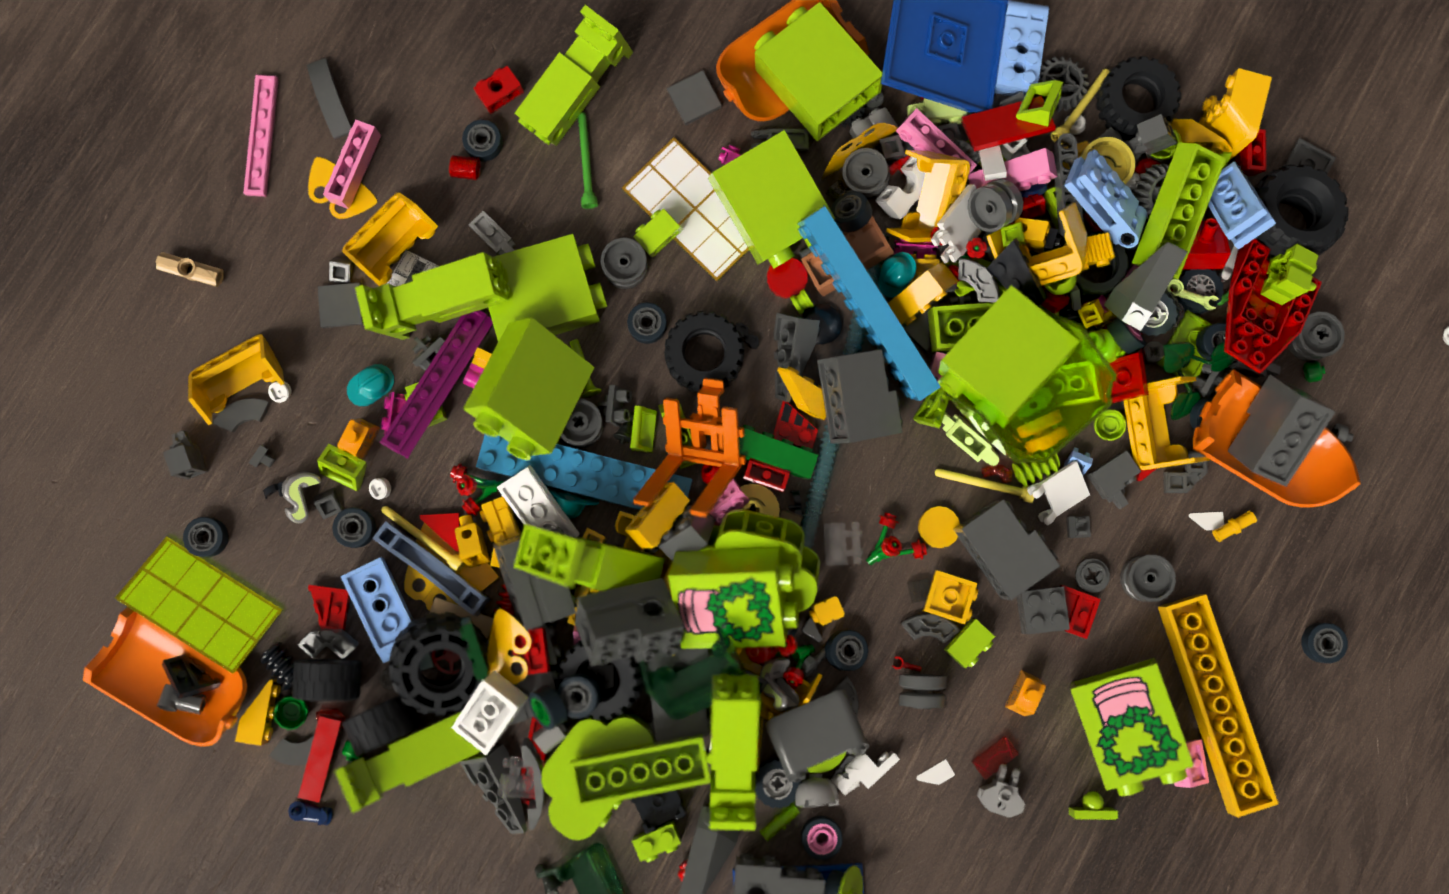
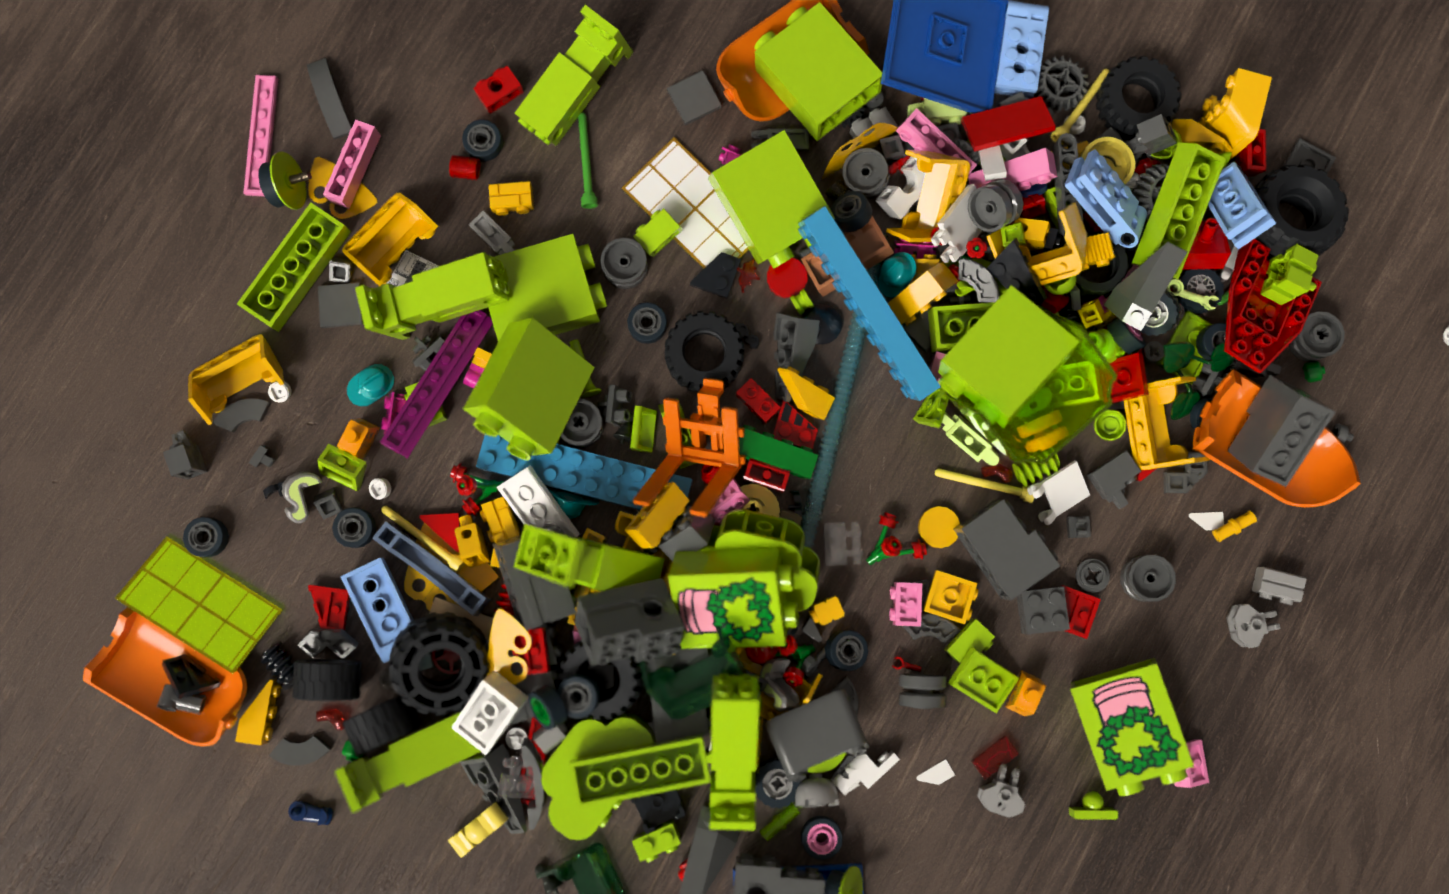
(179, 266): tan piece -> none
(283, 181): none -> lime piece
(290, 713): green hair -> none
(294, 267): none -> lime brick
(319, 758): red tile -> none
(474, 650): dark green hinge -> none
(478, 829): none -> light yellow piece
(511, 197): none -> yellow brick
(515, 737): none -> white tile
(718, 275): none -> black wing
(747, 274): none -> clear red piece
(758, 401): none -> red brick
(858, 398): dark grey piece -> none
(906, 604): none -> bright pink bracket
(983, 680): none -> lime tile
(1044, 114): lime tile -> none
(1083, 461): light blue tile -> none
(1217, 705): yellow brick -> none
(1249, 625): none -> light grey hinge
(1278, 584): none -> light grey brick
(1336, 642): wheel -> none

